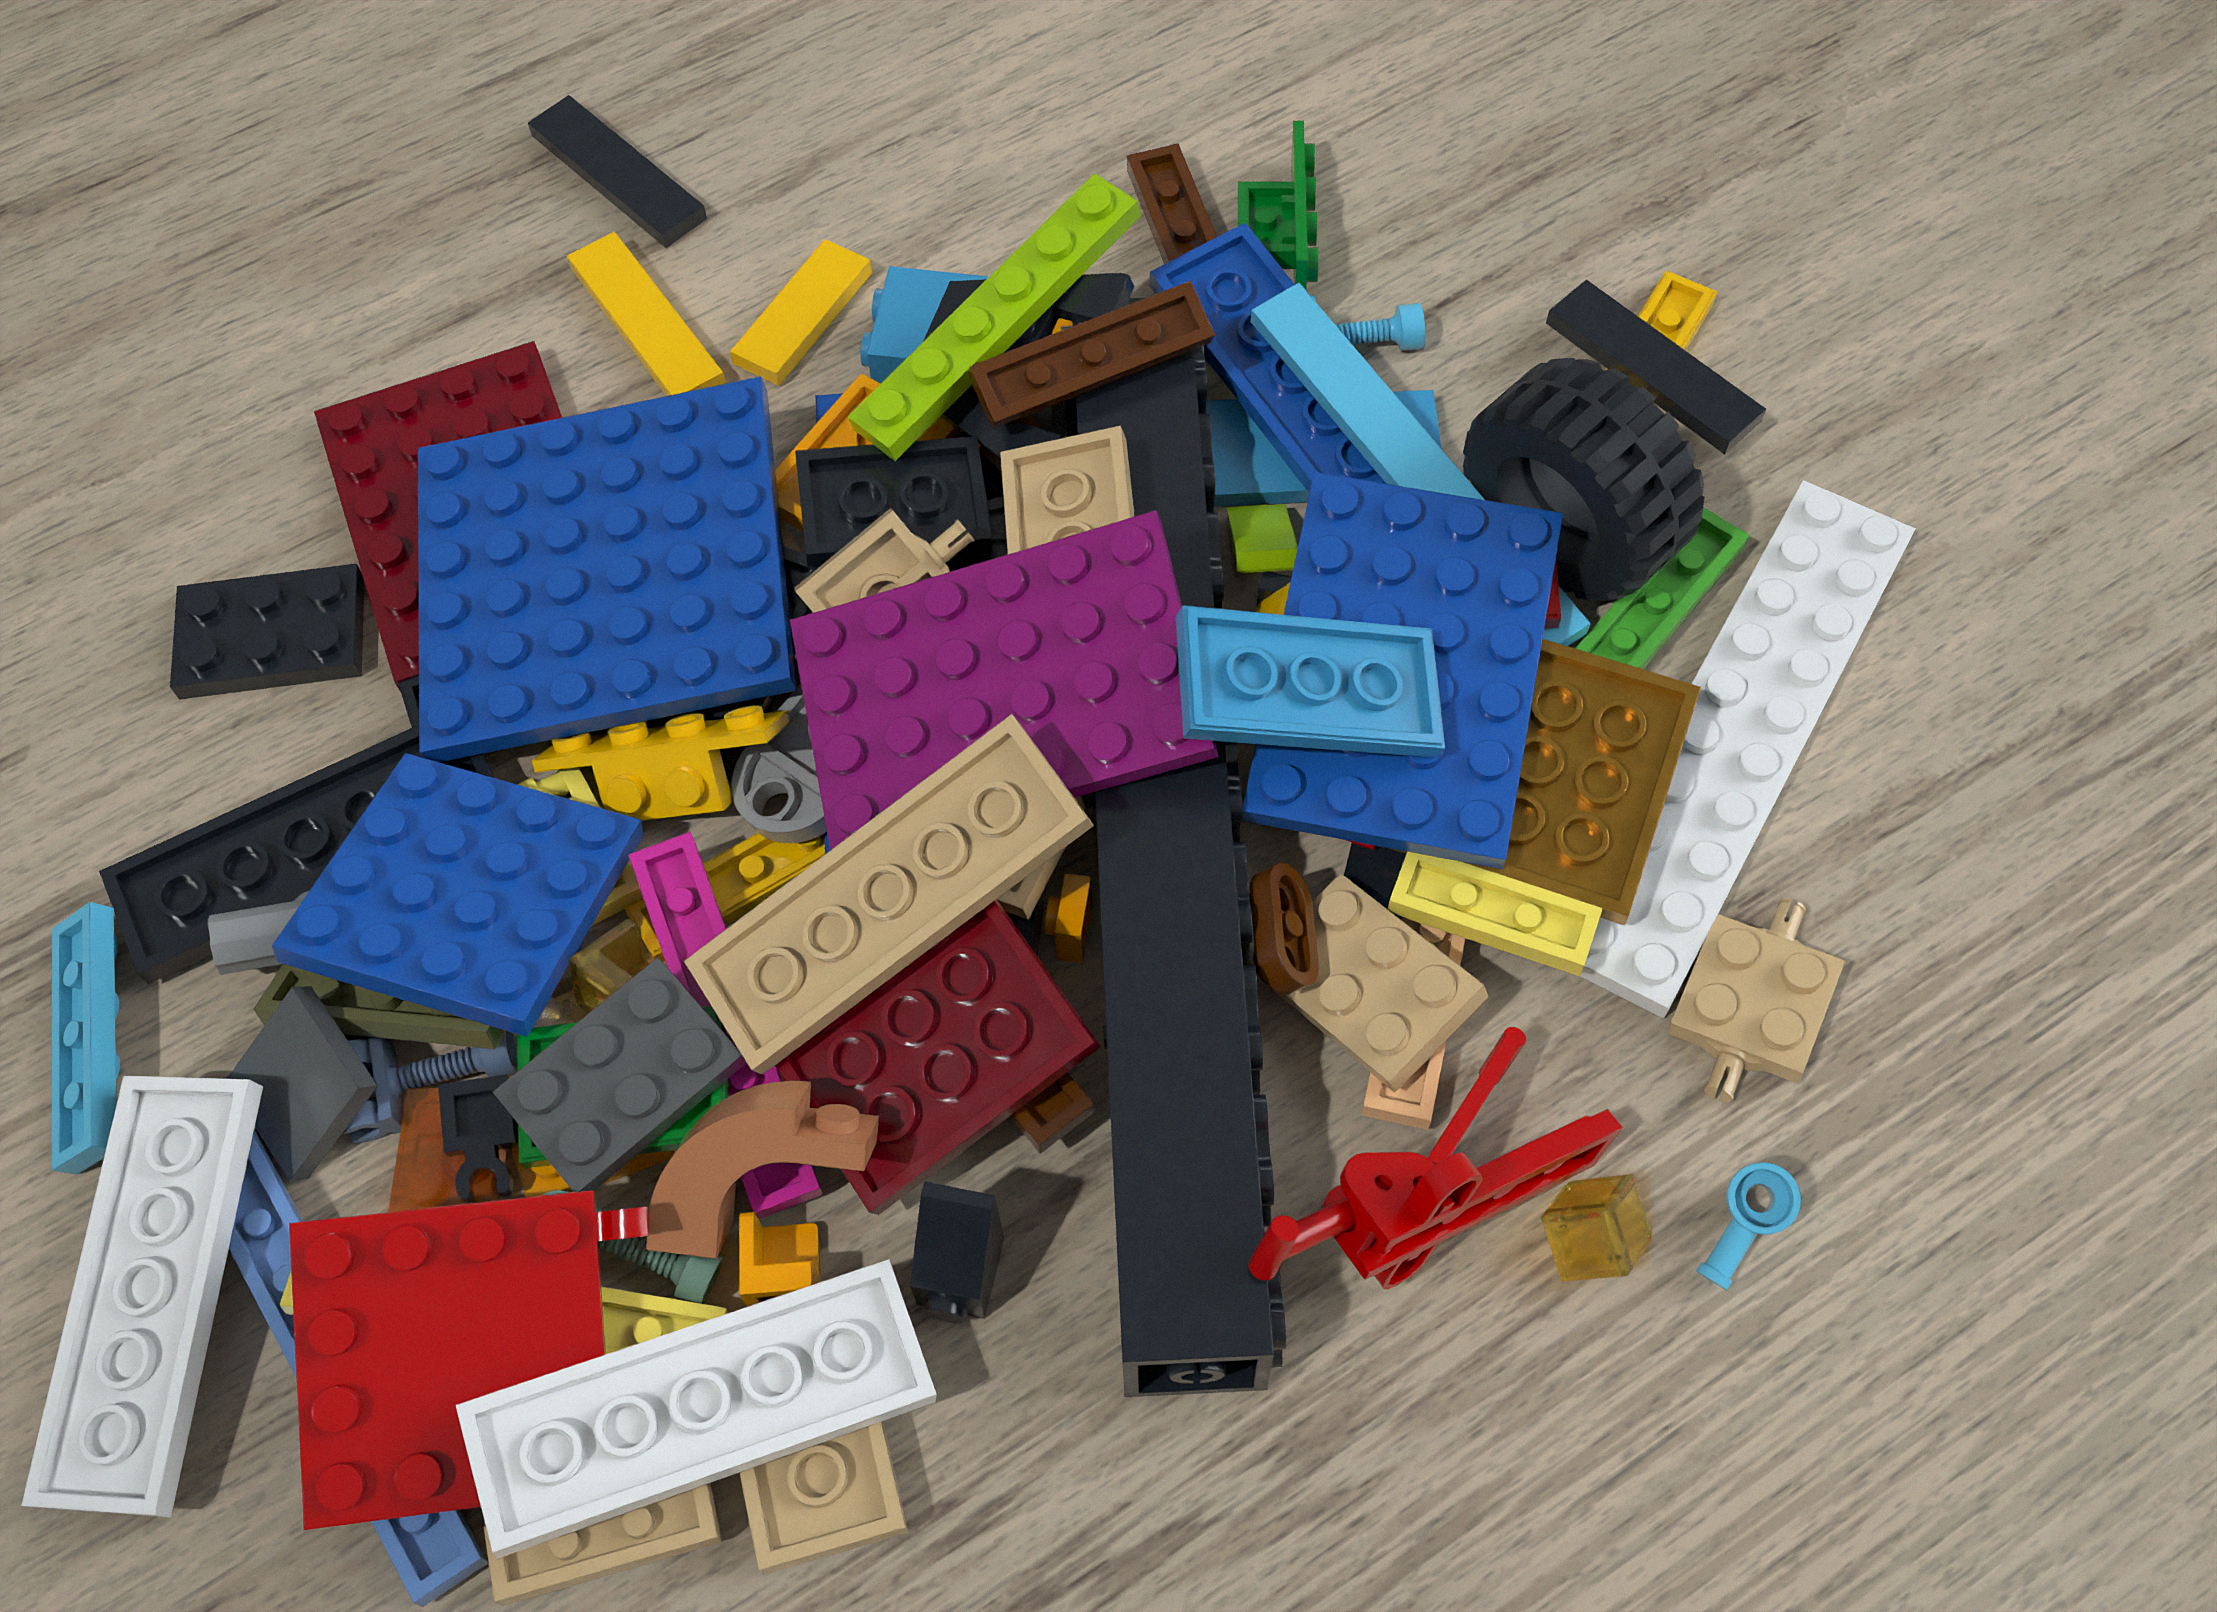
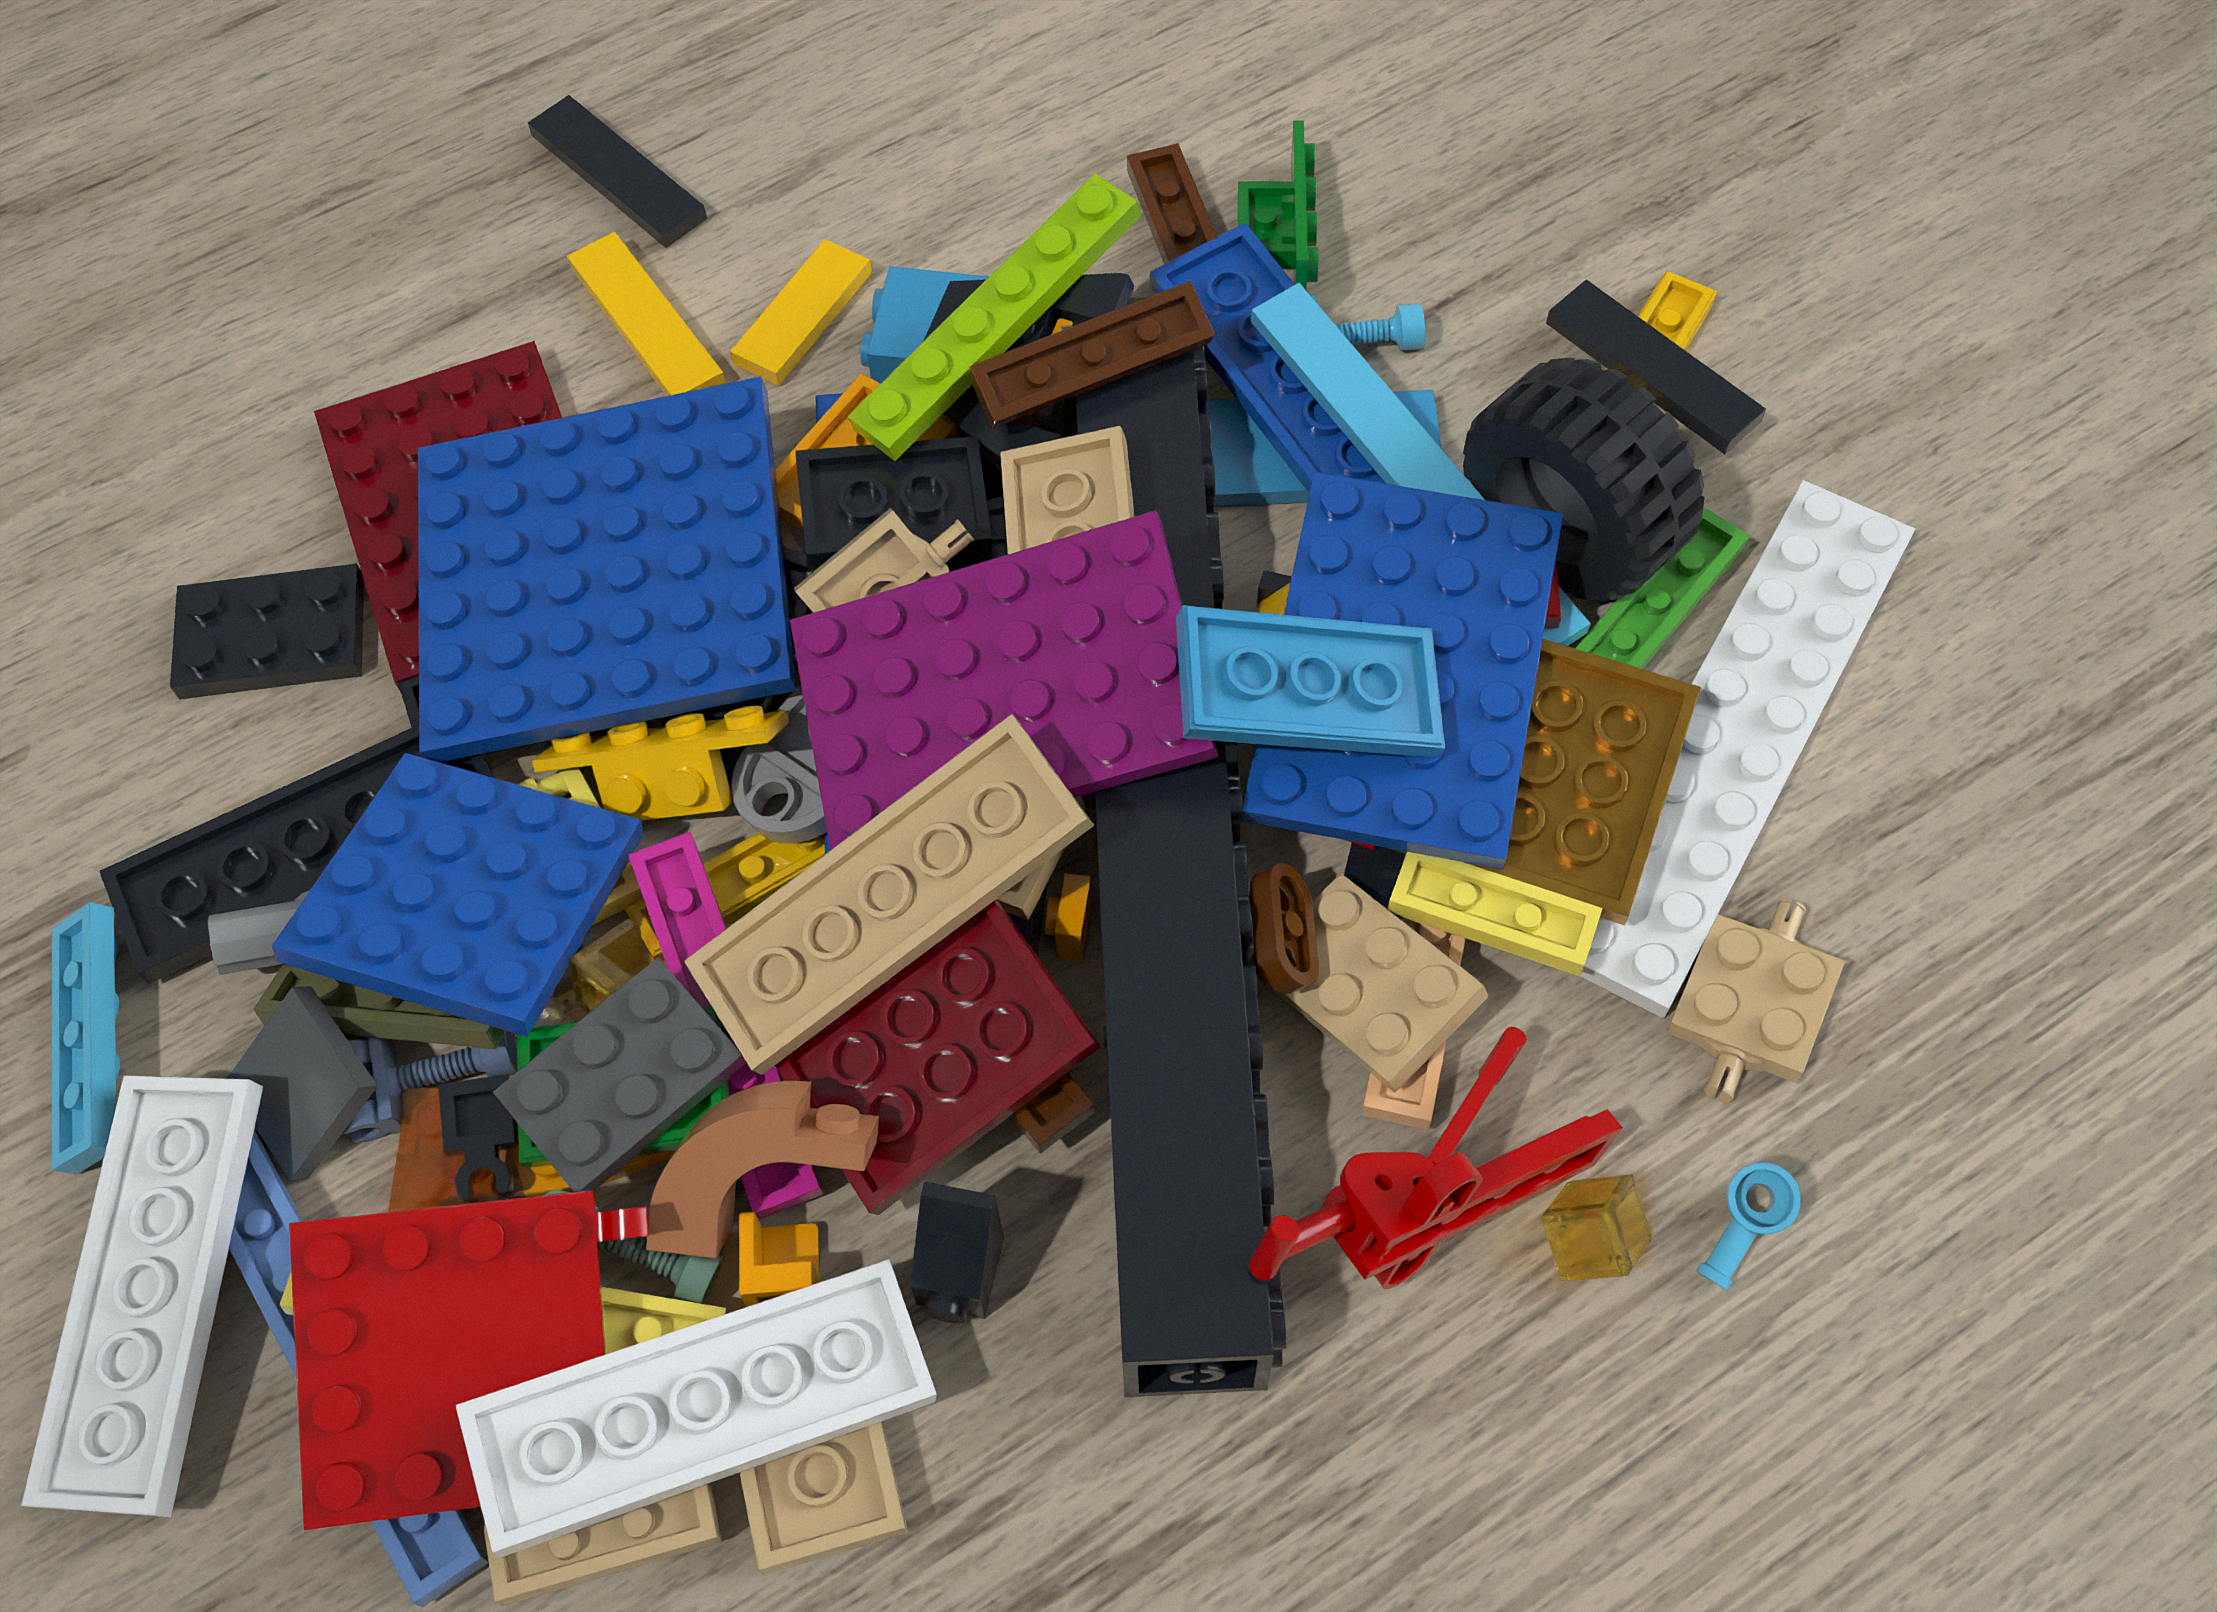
(1261, 538): lime tile -> none

